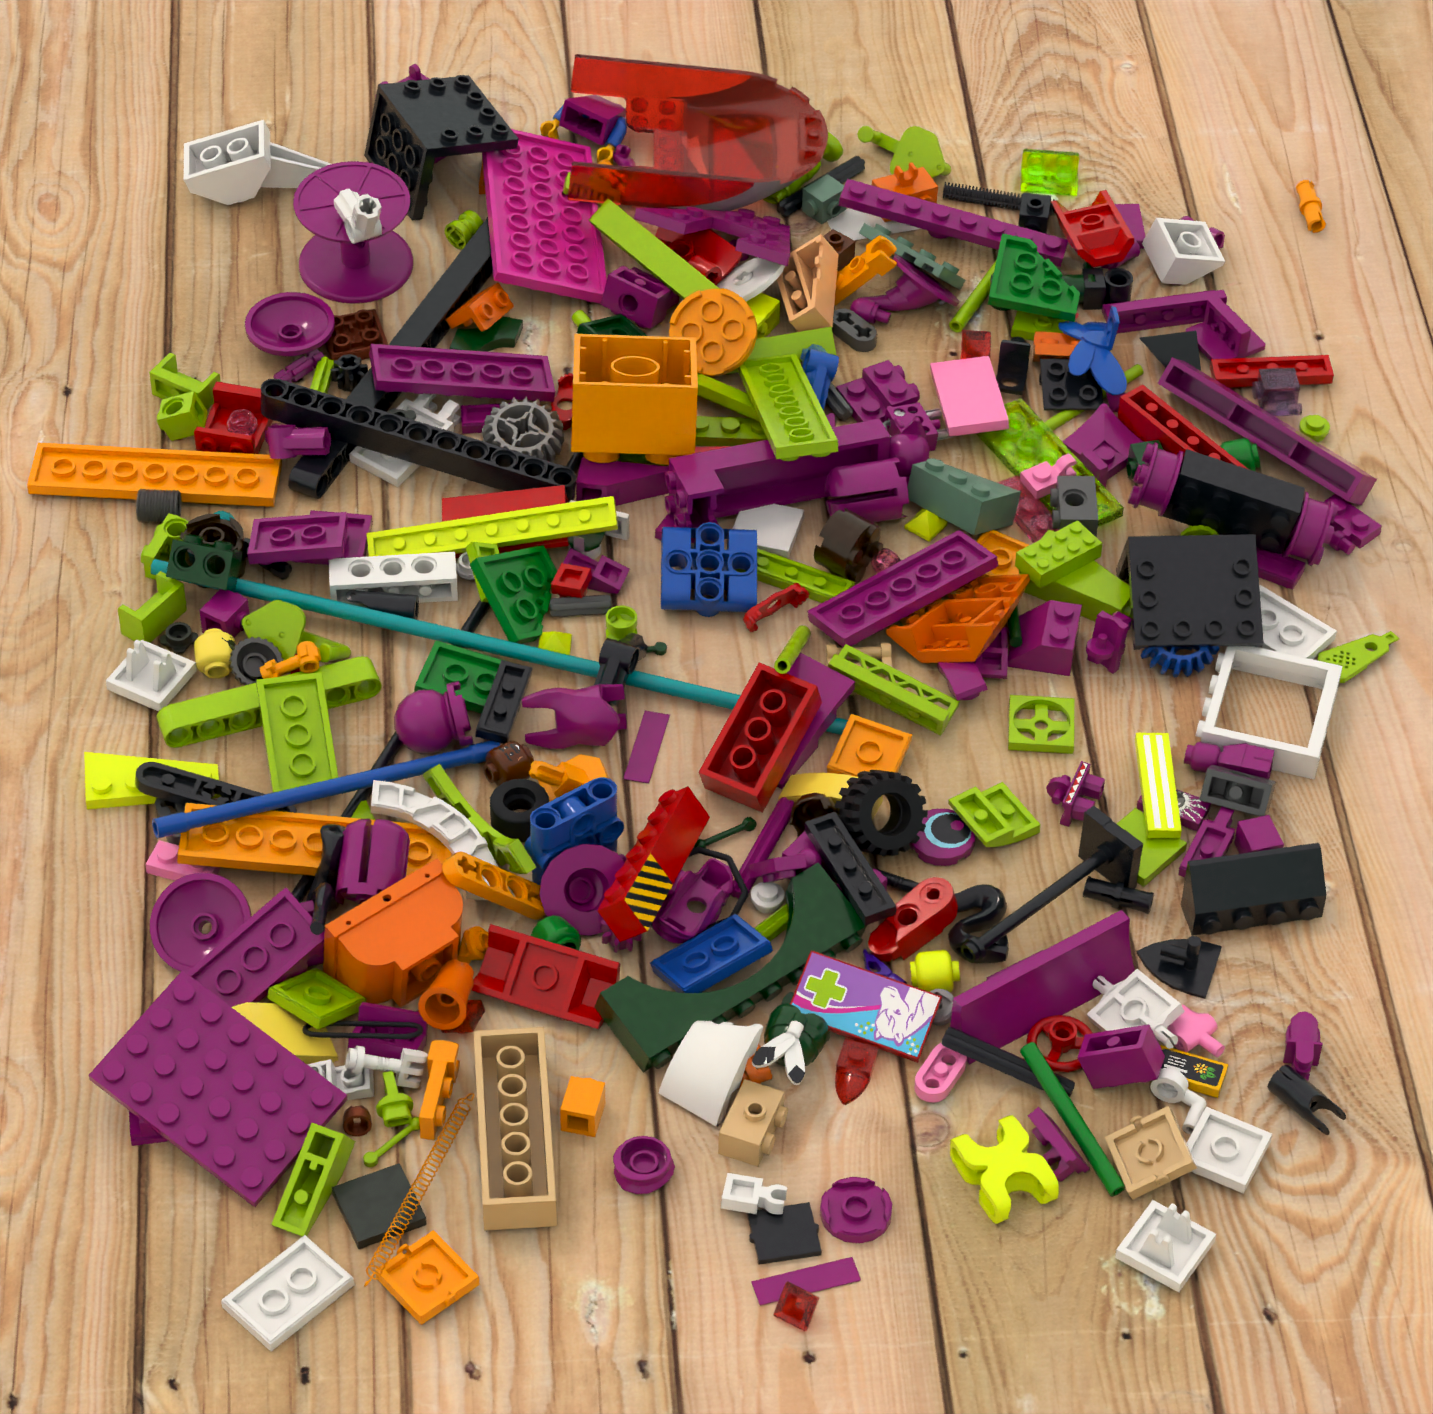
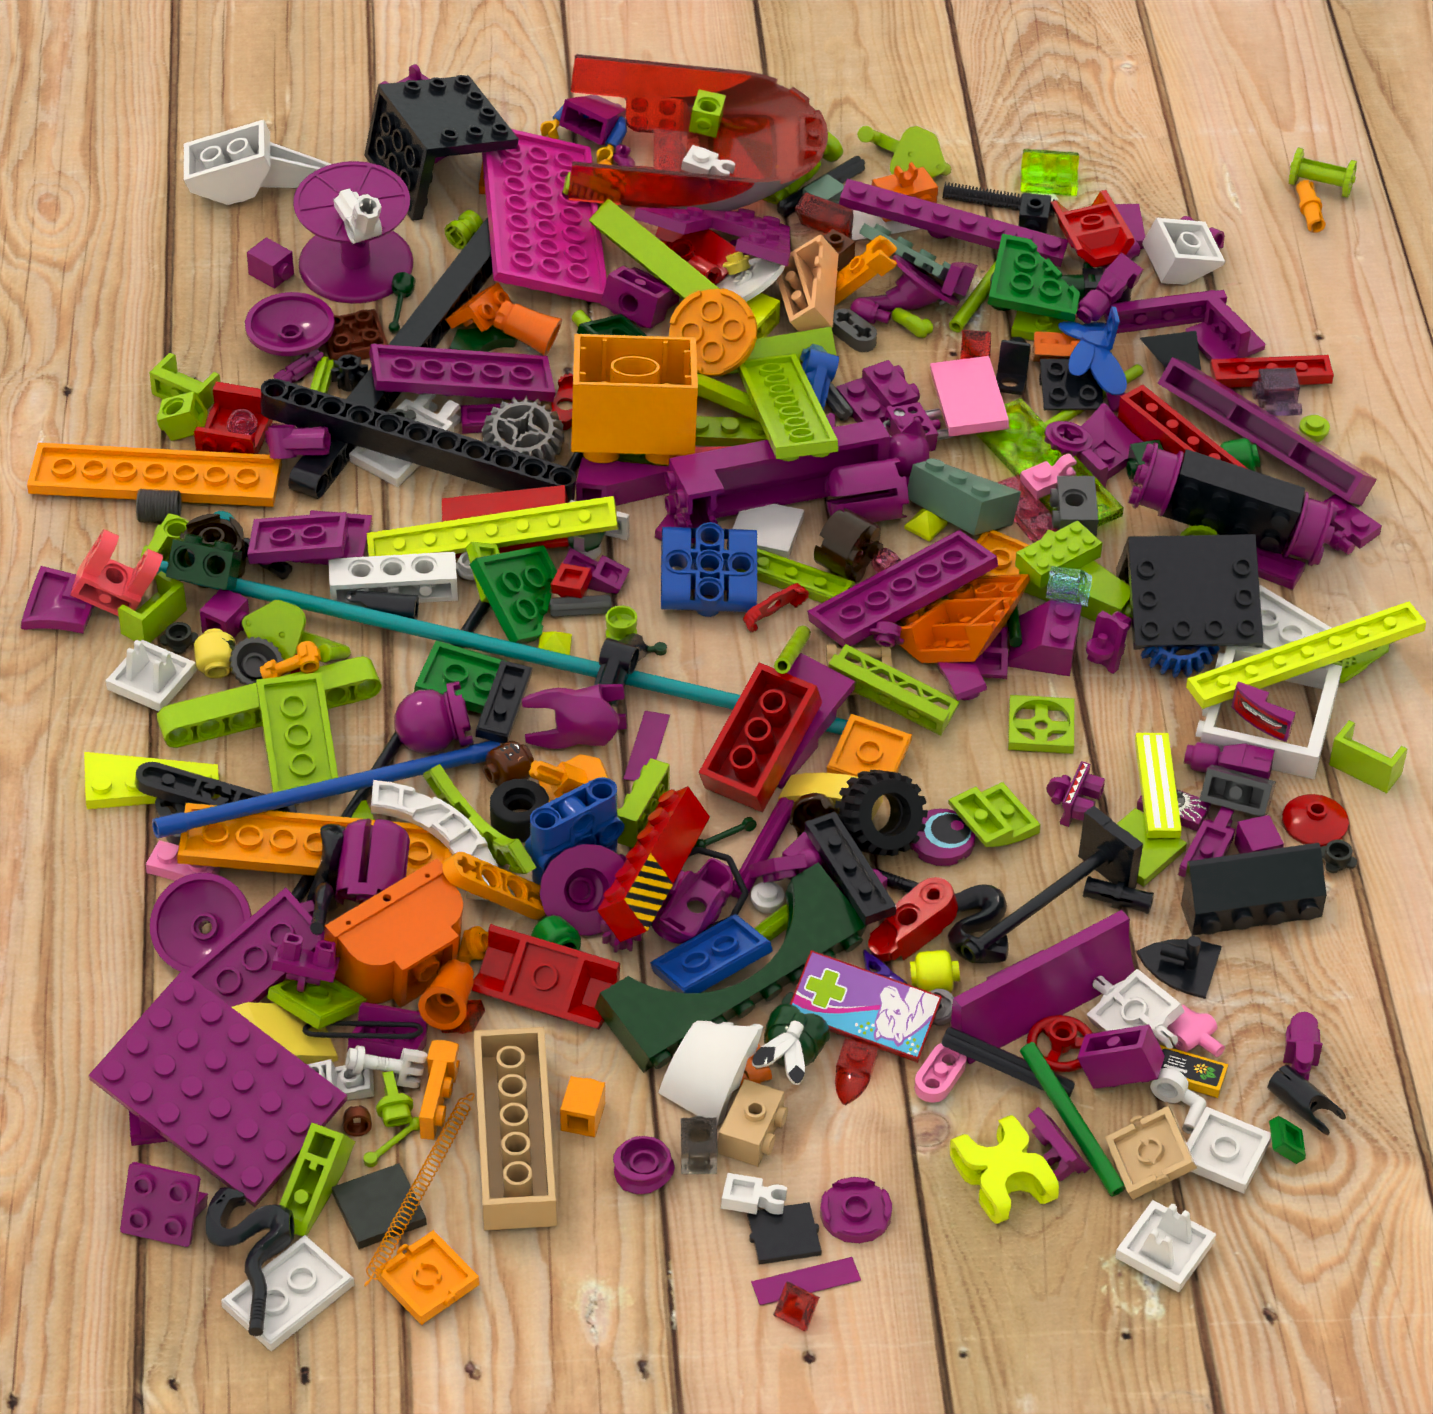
(53, 606): none -> magenta plate
(110, 583): none -> coral brick
(161, 1204): none -> magenta bracket
(268, 1217): none -> black animal
(270, 262): none -> magenta brick
(304, 964): none -> magenta hips
(402, 286): none -> dark green hinge
(528, 326): none -> orange plant
(643, 800): none -> lime piece
(698, 1145): none -> clear smoke brick
(706, 162): none -> white plate
(707, 113): none -> lime brick
(737, 263): none -> light yellow plate
(824, 215): none -> clear red slope
(887, 634): none -> magenta plate
(913, 323): none -> lime arm
(959, 278): none -> magenta slope
(1069, 585): none -> clear light blue brick
(1075, 437): none -> magenta gear
(1114, 281): none -> magenta piece
(1253, 707): none -> slope
(1287, 1139): none -> green tile
(1307, 654): none -> neon yellow plate
(1315, 819): none -> red dish
(1322, 172): none -> lime hose
(1338, 856): none -> pearl dark grey plate
(1365, 762): none -> lime panel

